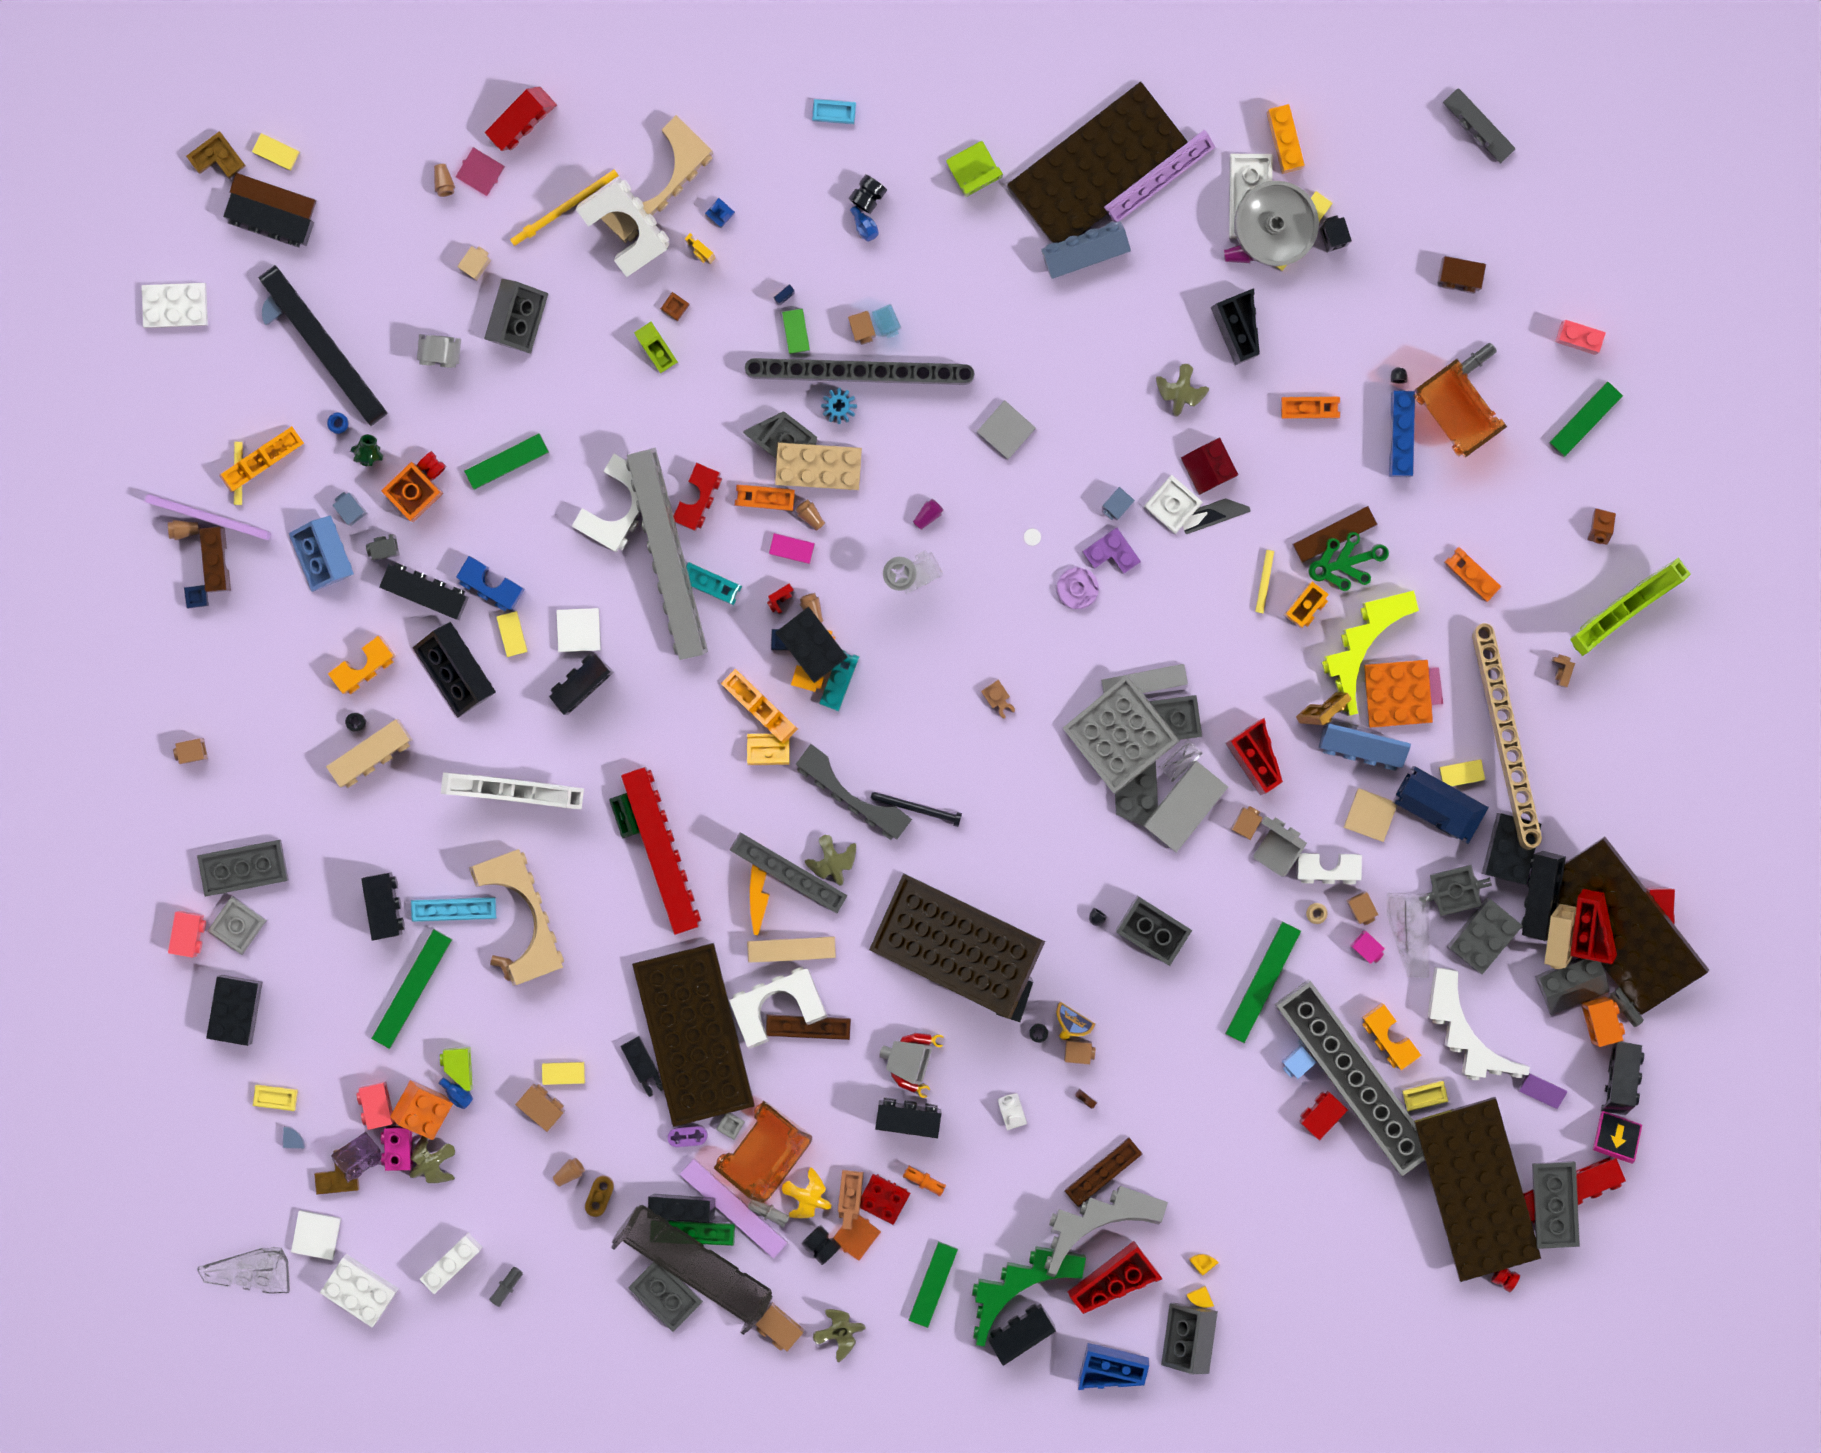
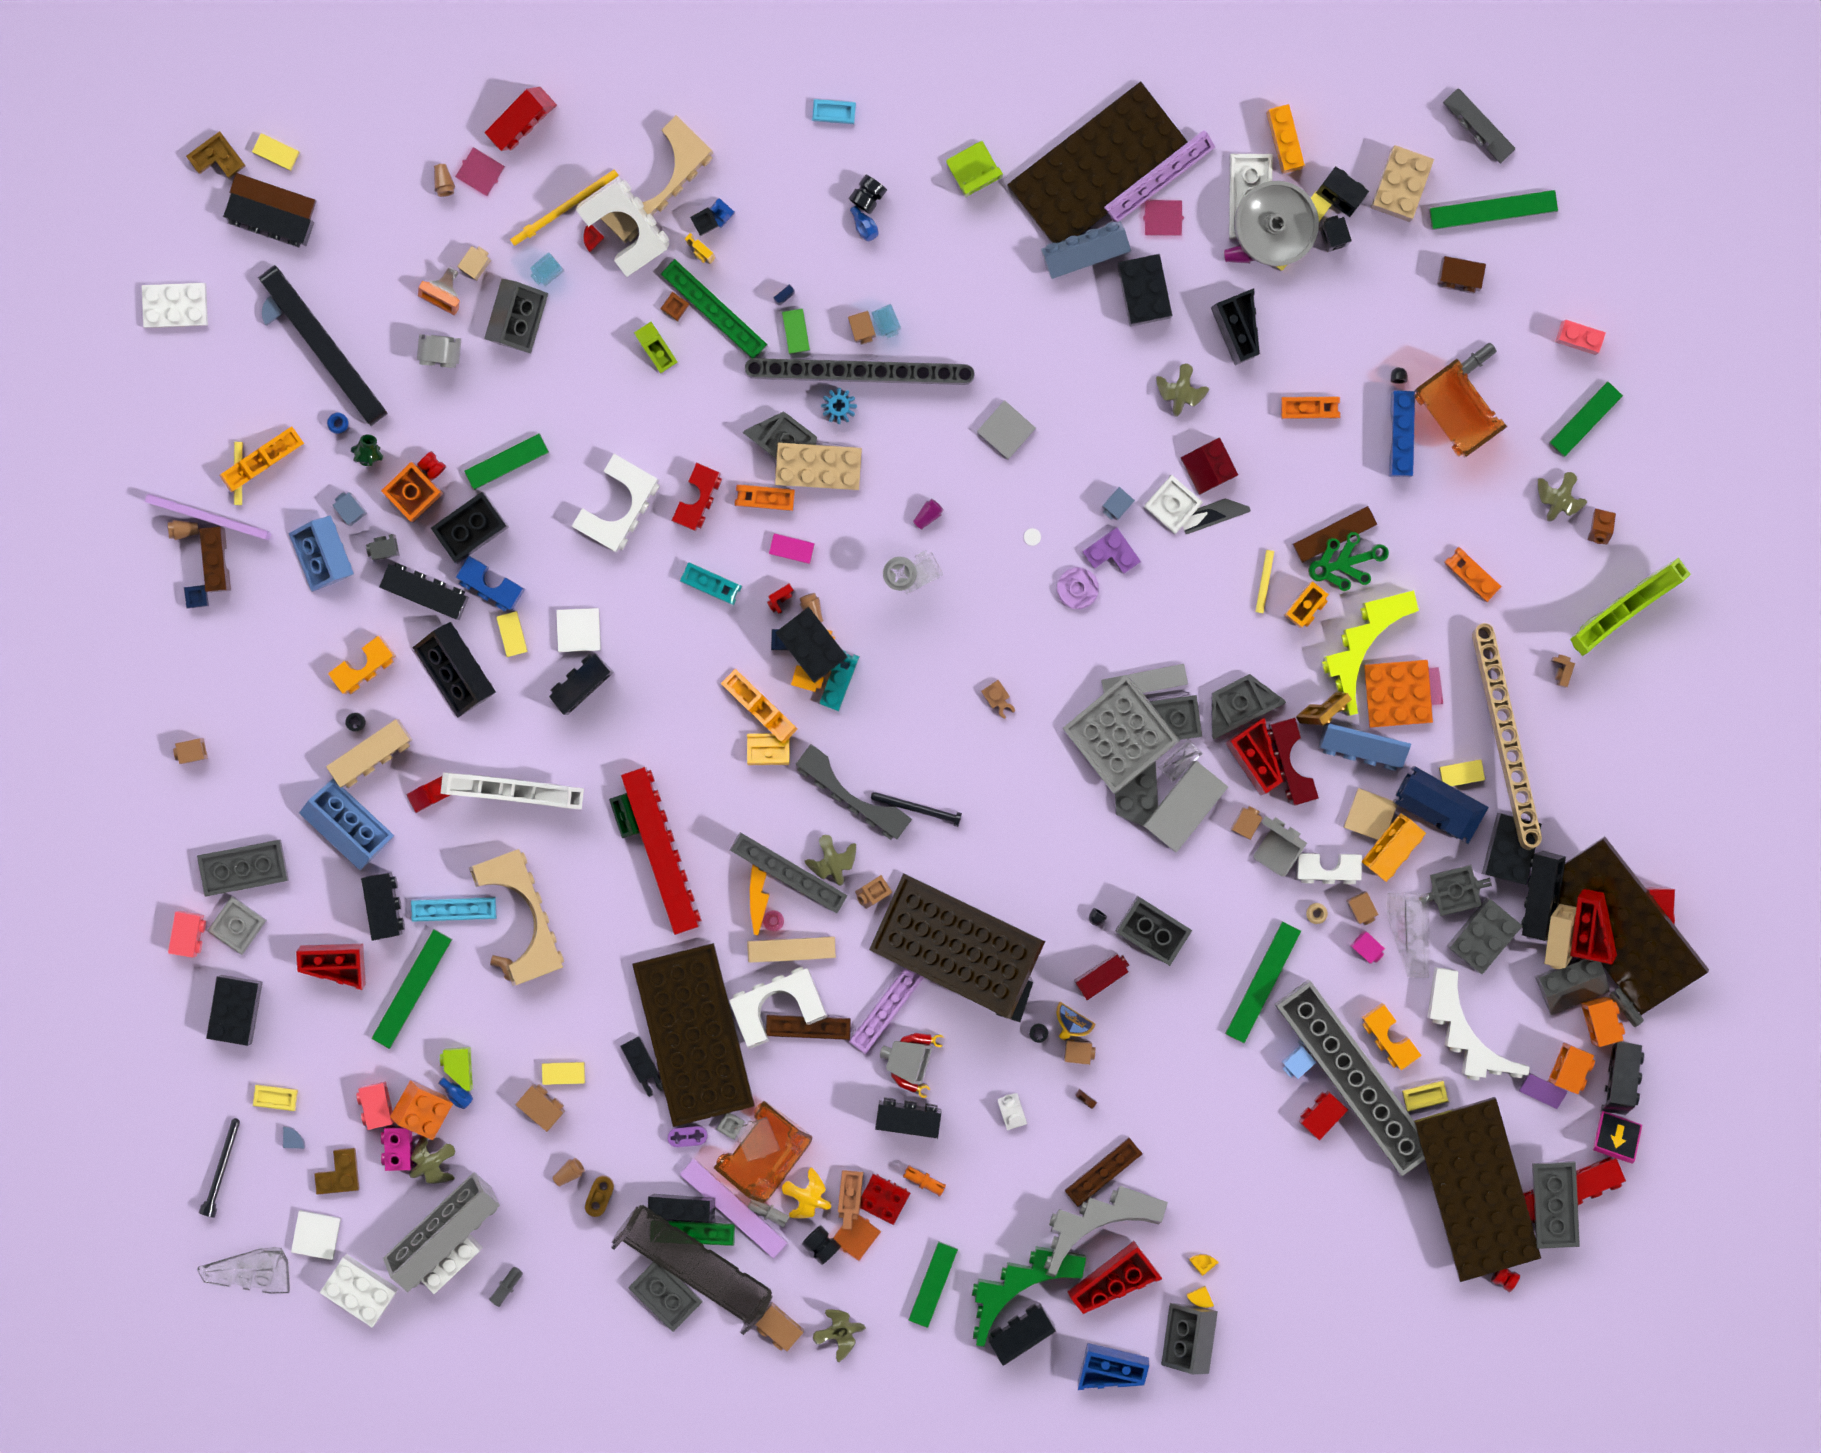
(209, 1207): none -> black piece
(333, 962): none -> red wedge
(346, 824): none -> medium blue slope
(357, 1156): clear purple bracket -> none
(426, 795): none -> red slope
(441, 292): none -> orange piece
(441, 1232): none -> light grey brick
(469, 527): none -> black brick
(546, 270): none -> clear light blue brick
(592, 237): none -> red tile
(666, 553): light grey brick -> none
(704, 221): none -> black tile
(714, 309): none -> green tile
(757, 1139): none -> clear piece
(766, 920): none -> clear pink plate
(810, 514): medium nougat cone -> none
(873, 892): none -> medium nougat bracket
(885, 1010): none -> lavender tile
(1102, 975): none -> dark red slope
(1144, 290): none -> black brick
(1163, 217): none -> clear pink piece
(1241, 703): none -> dark grey wing
(1285, 735): none -> dark red arch
(1342, 191): none -> black brick
(1393, 847): none -> light orange brick
(1402, 183): none -> tan brick
(1493, 209): none -> green tile
(1560, 498): none -> olive animal
(1571, 1068): none -> orange brick

